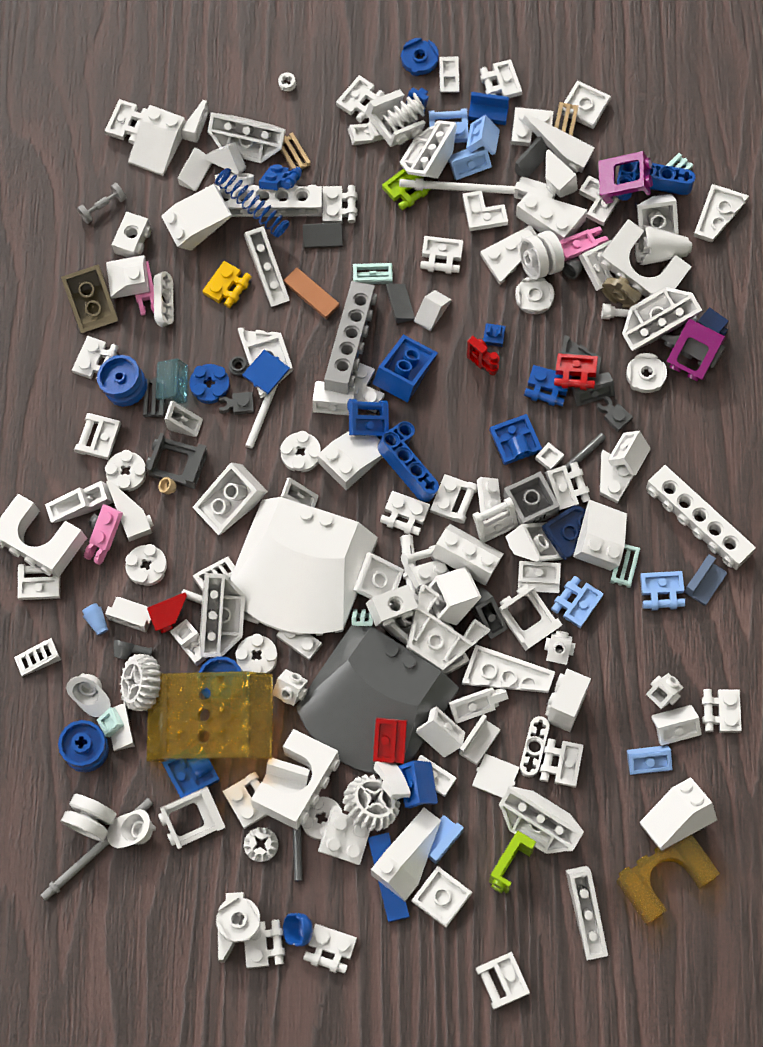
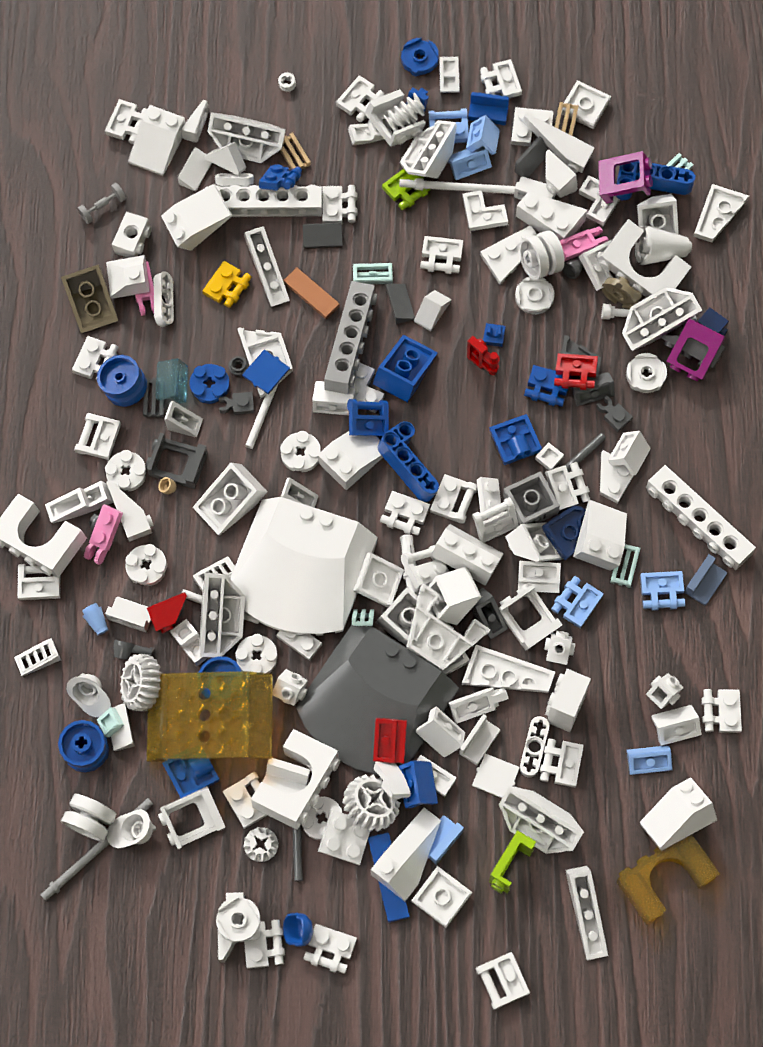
(281, 227): blue piece -> none
(400, 597): white brick -> none

